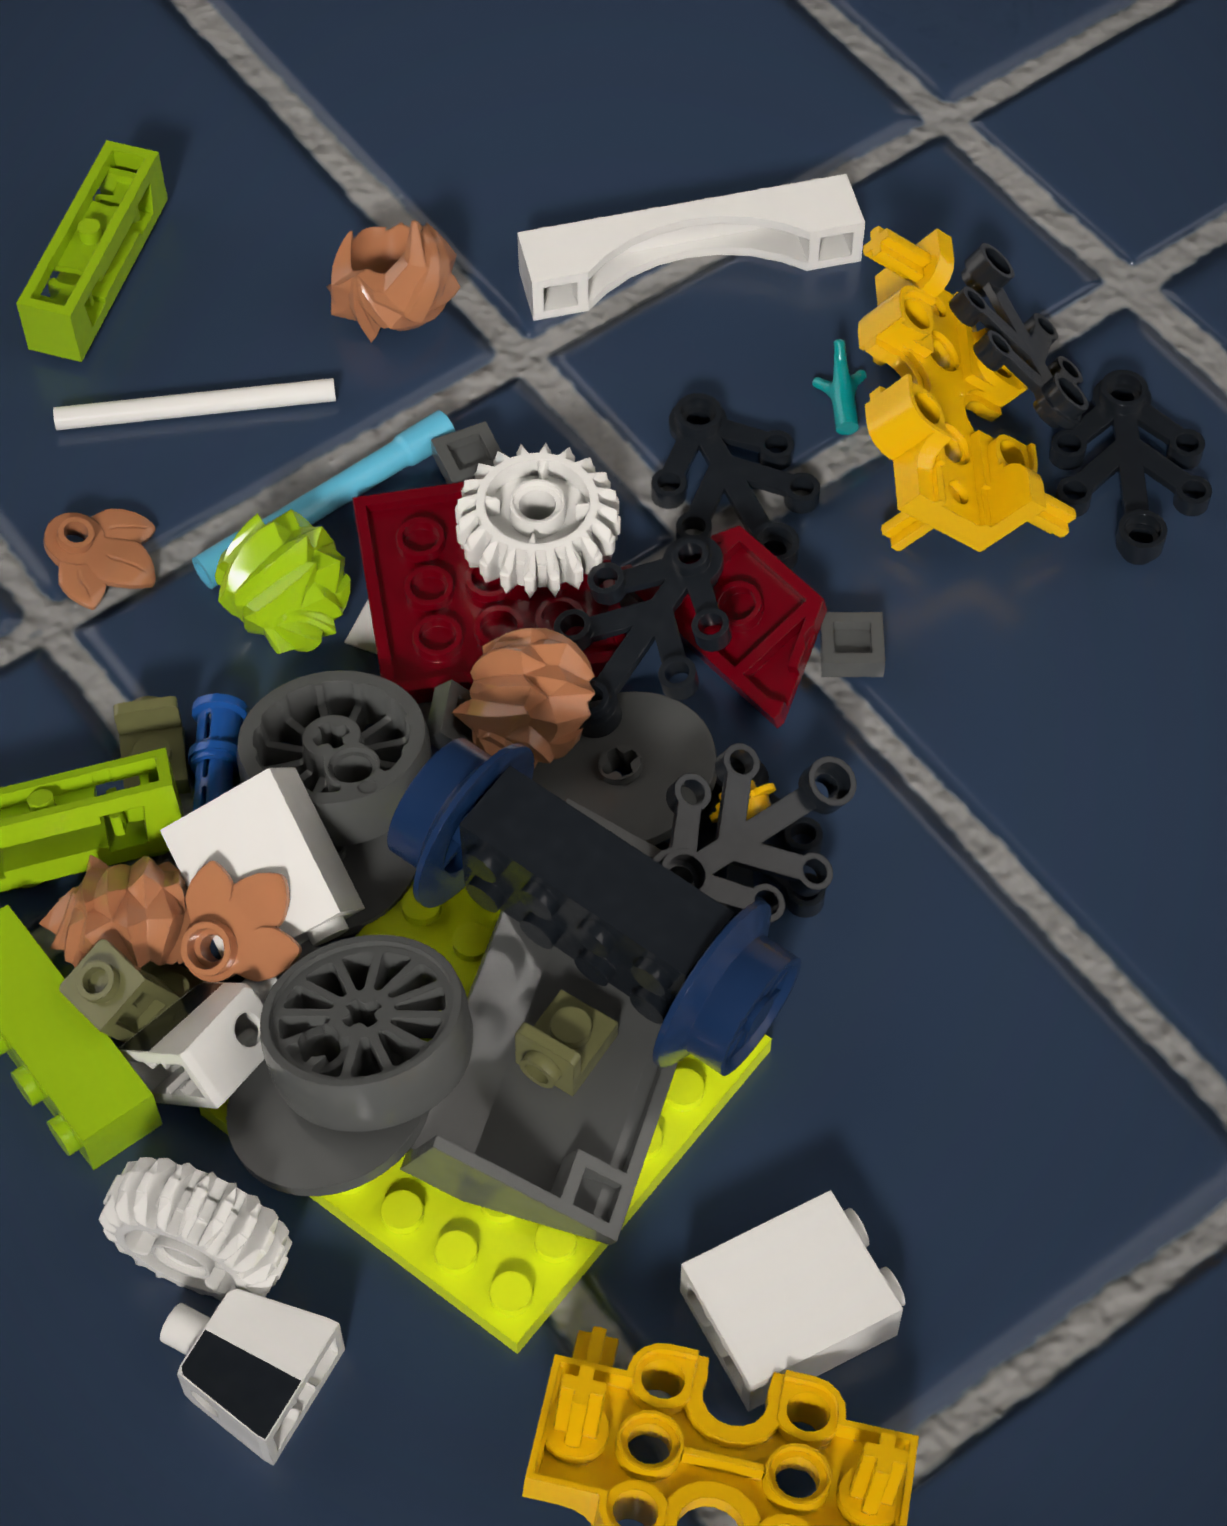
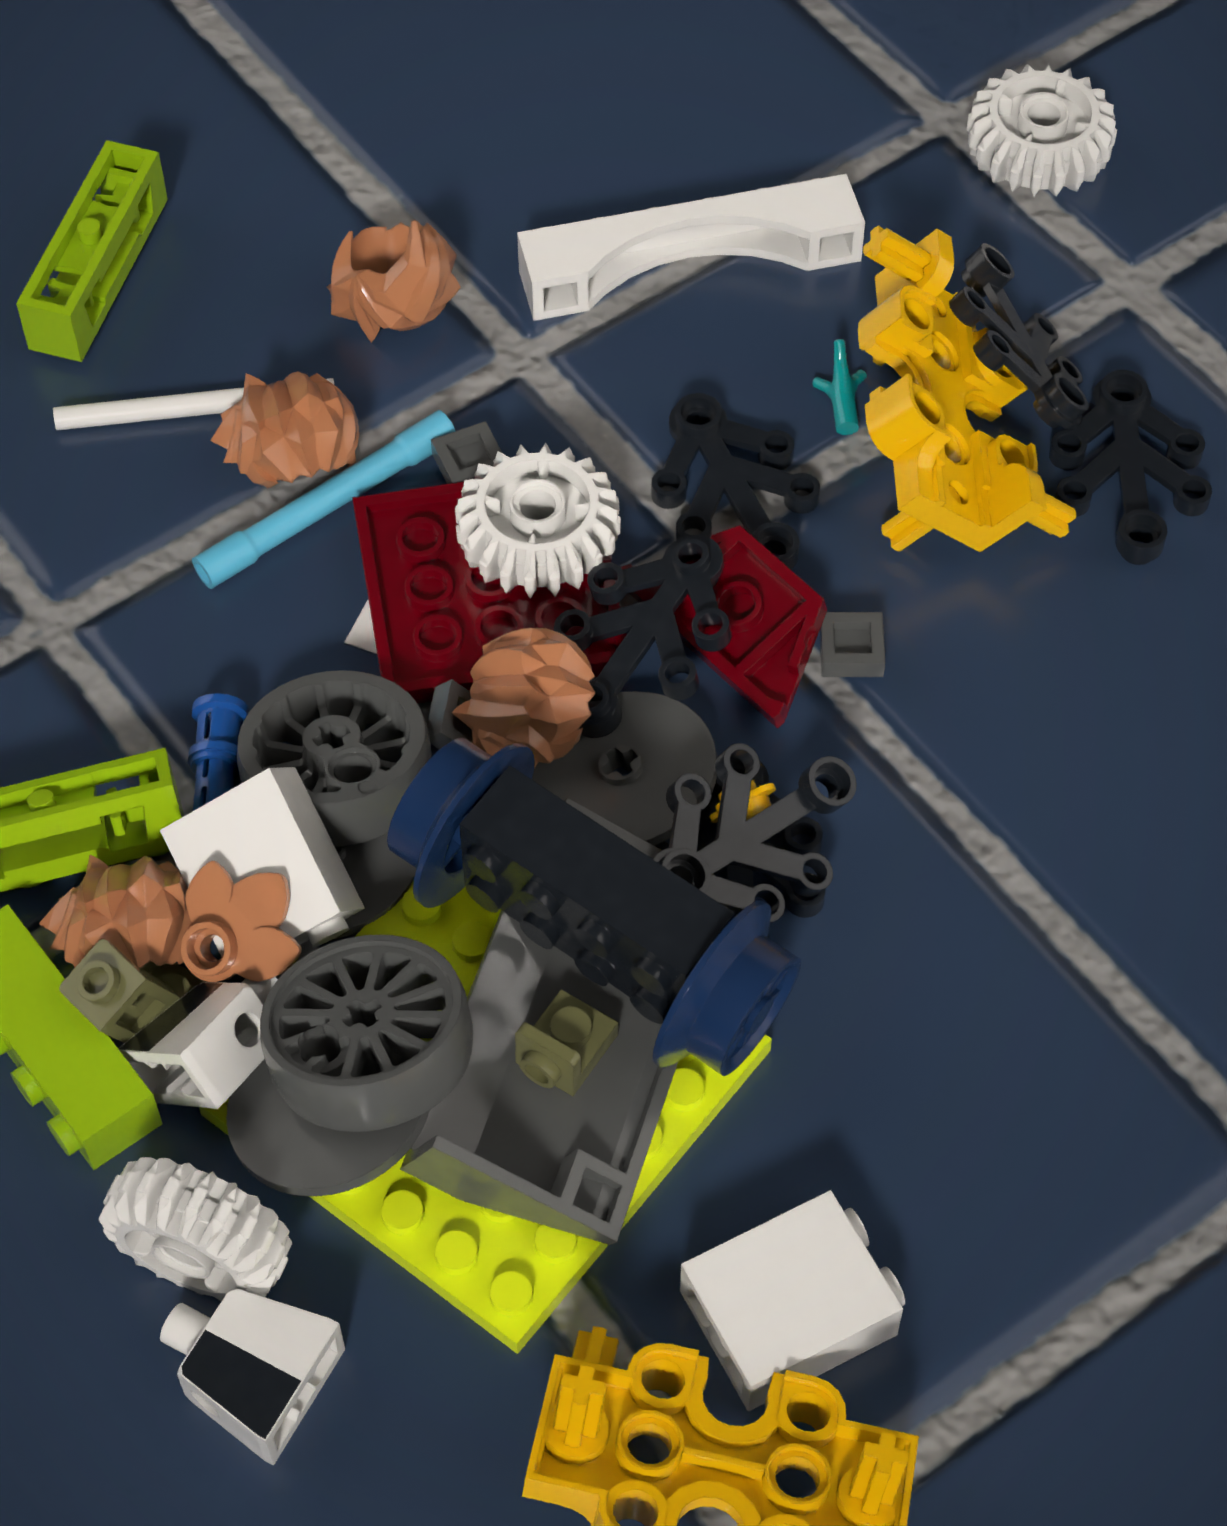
(107, 556): nougat plate -> none
(152, 725): olive bracket -> none
(284, 581): lime hair -> none
(289, 429): none -> nougat hair
(1041, 130): none -> white gear

